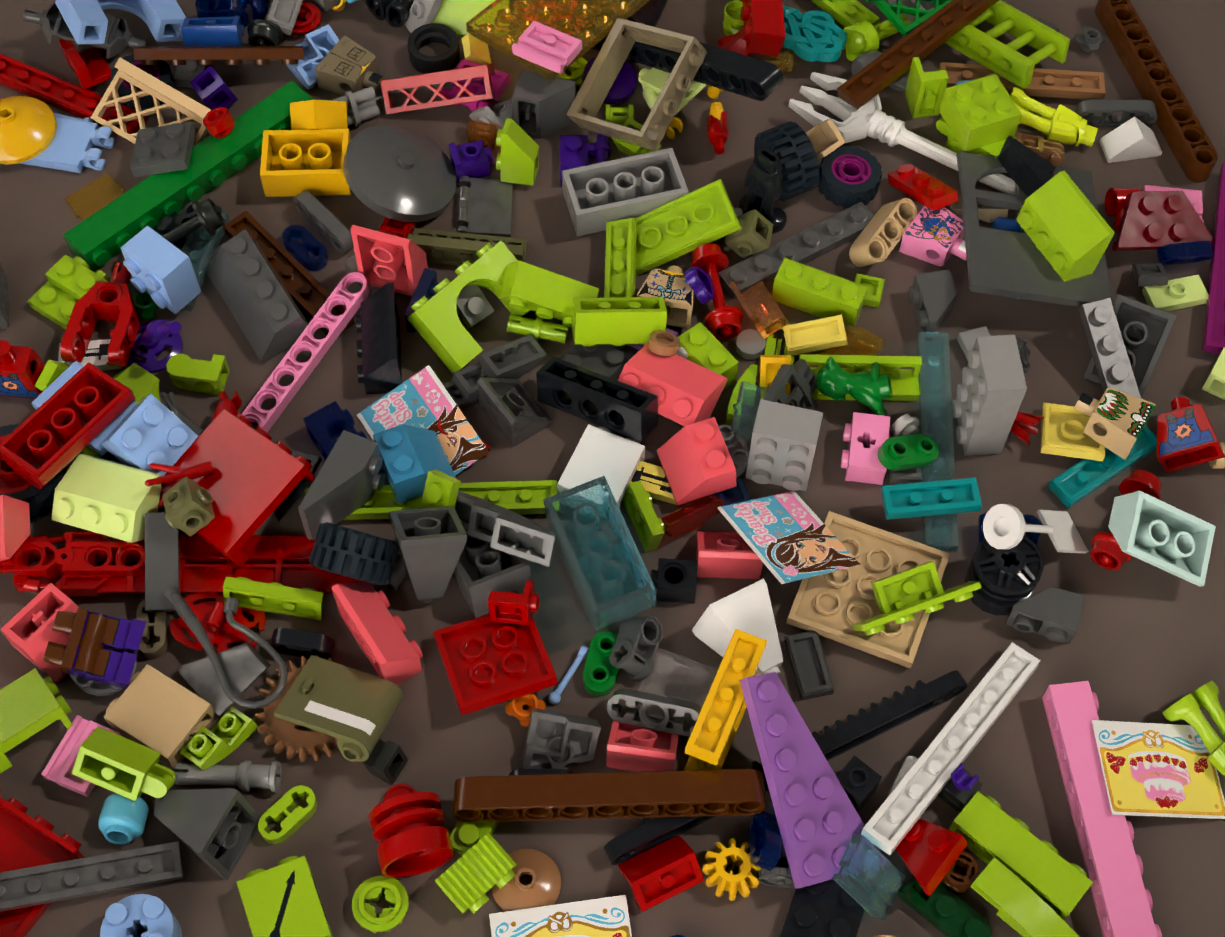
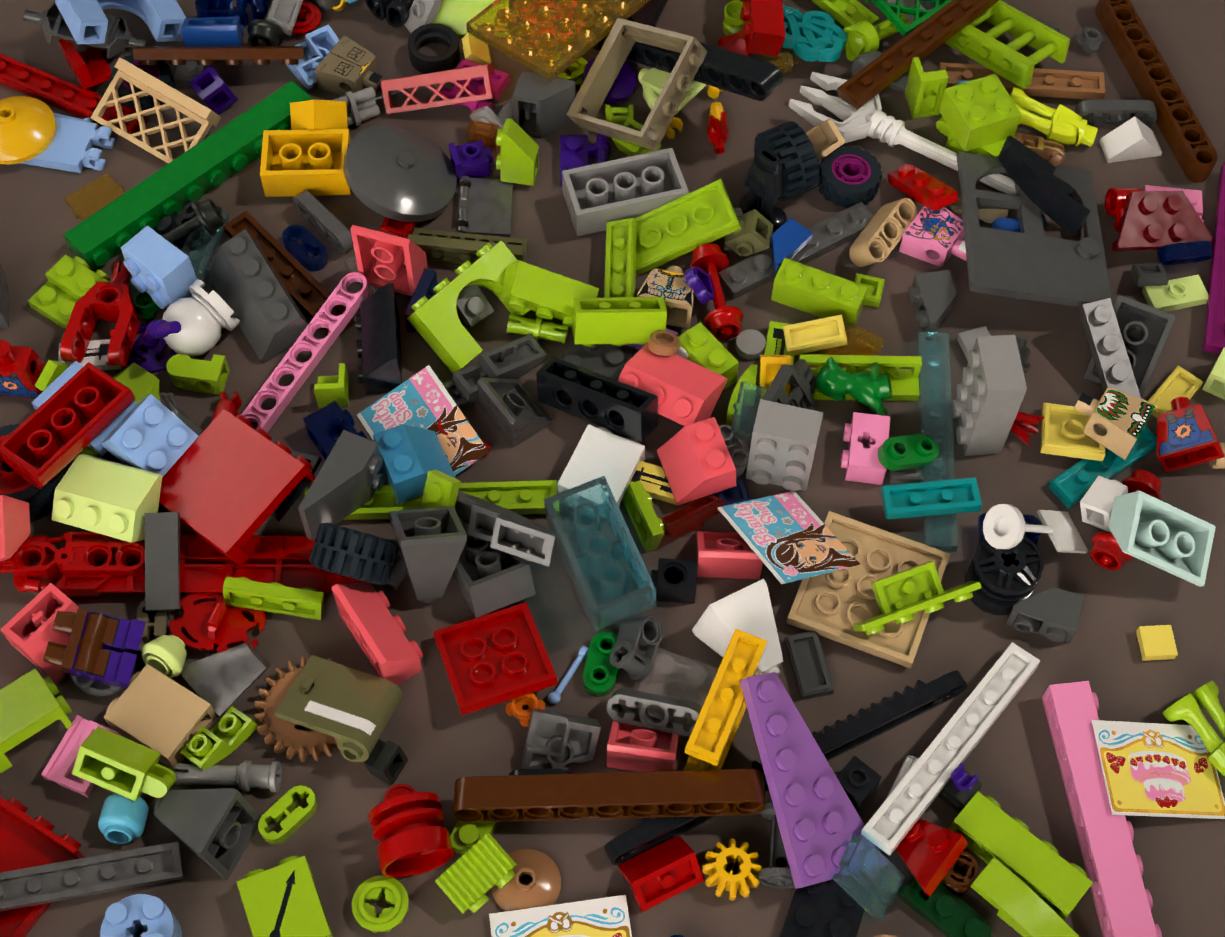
(163, 149): dark grey plate -> none
(165, 654): none -> yellowish green cone
(179, 473): red plant -> none
(188, 506): olive brick -> none
(196, 627): dark grey piece -> none
(200, 320): none -> white tile
(219, 122): red tile -> none
(301, 643): black beam -> none
(333, 388): none -> lime panel
(514, 607): red bracket -> none
(547, 47): bright pink plate -> none
(761, 308): clear orange panel -> none
(764, 841): clear blue beam -> none
(789, 241): none -> blue tile
(905, 426): white plate -> none
(1065, 227): lime slope -> none
(1098, 501): none -> white brick
(1156, 642): none -> light yellow tile
(1178, 384): none -> light yellow tile

